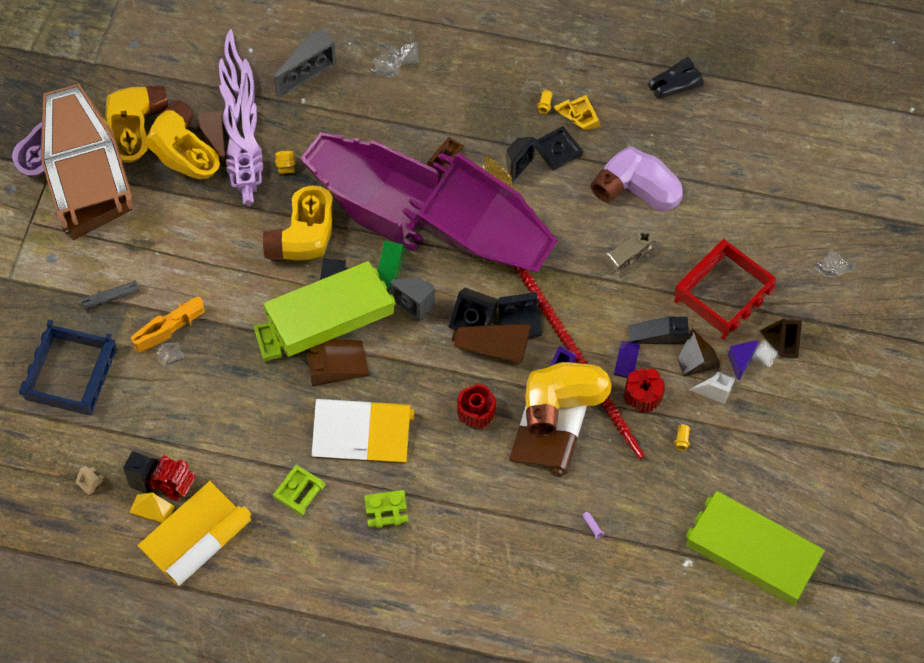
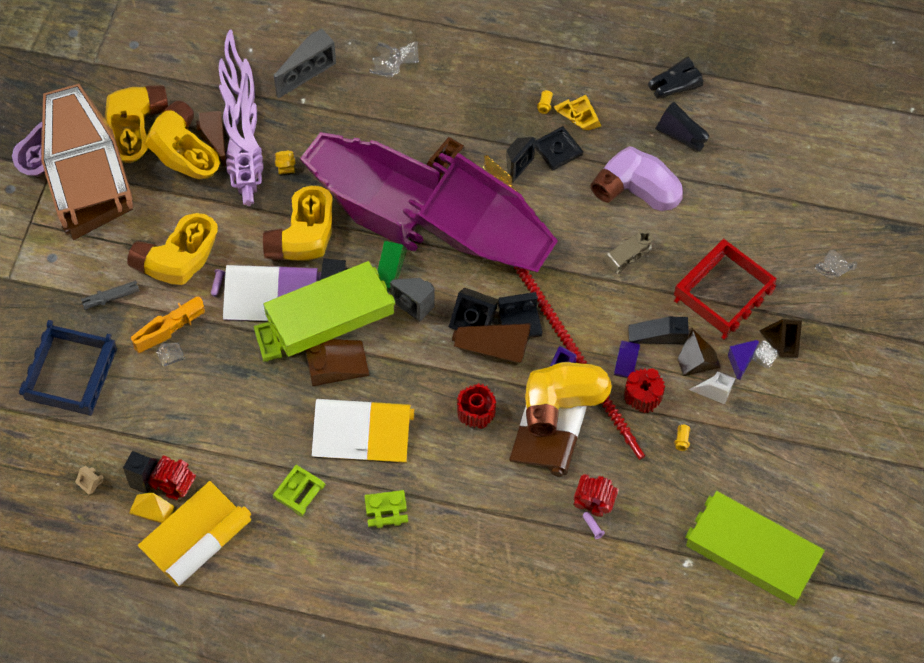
(182, 253): none -> yellow piece
(217, 282): none -> lavender piece
(253, 285): none -> white door
(595, 495): none -> red brick
(681, 127): none -> black piece

